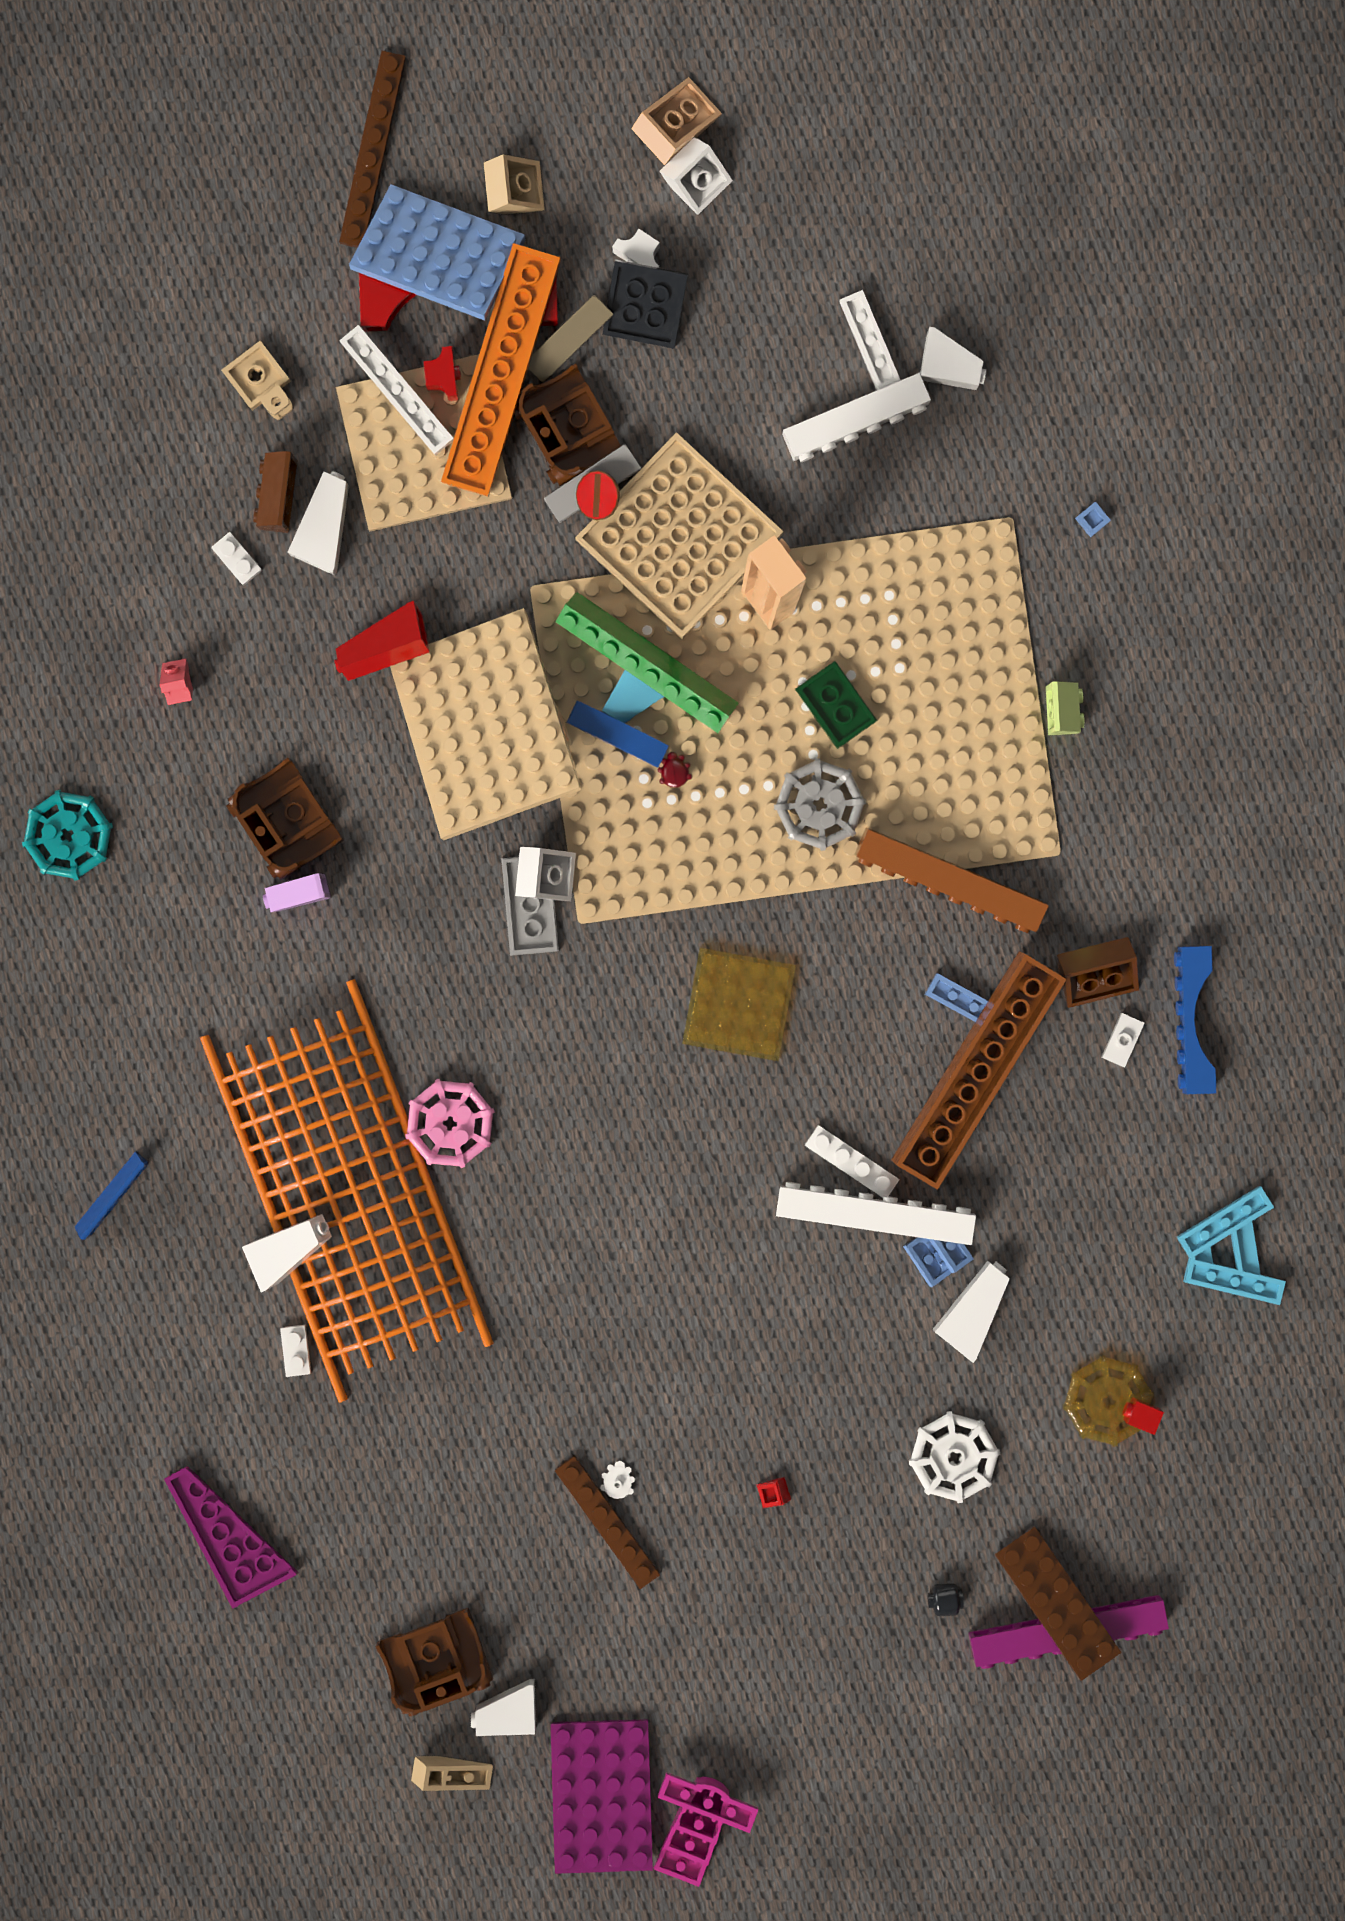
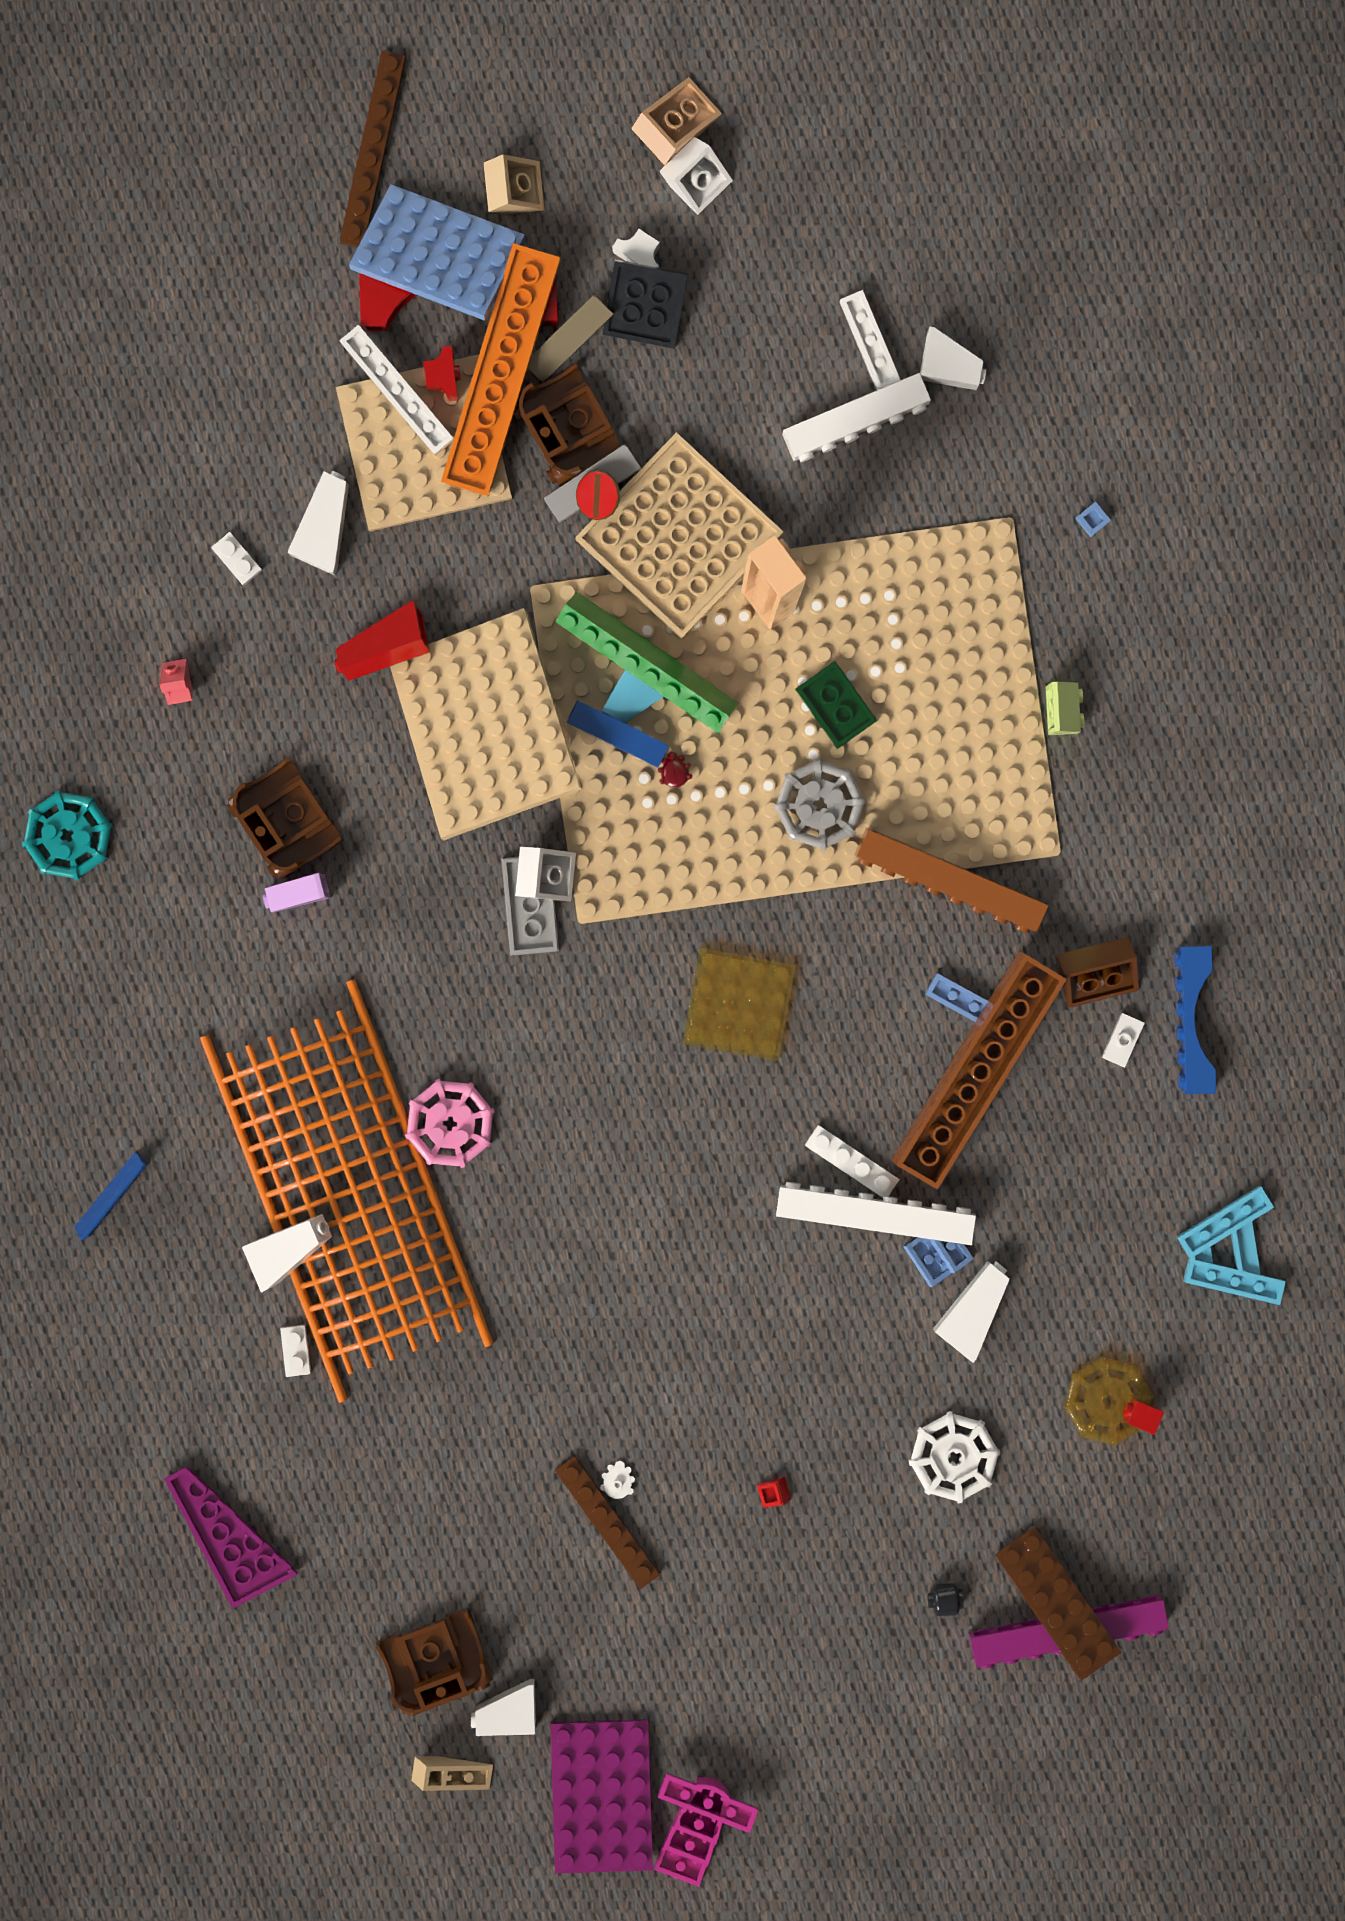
(266, 390): tan plate -> none
(276, 491): reddish brown slope -> none

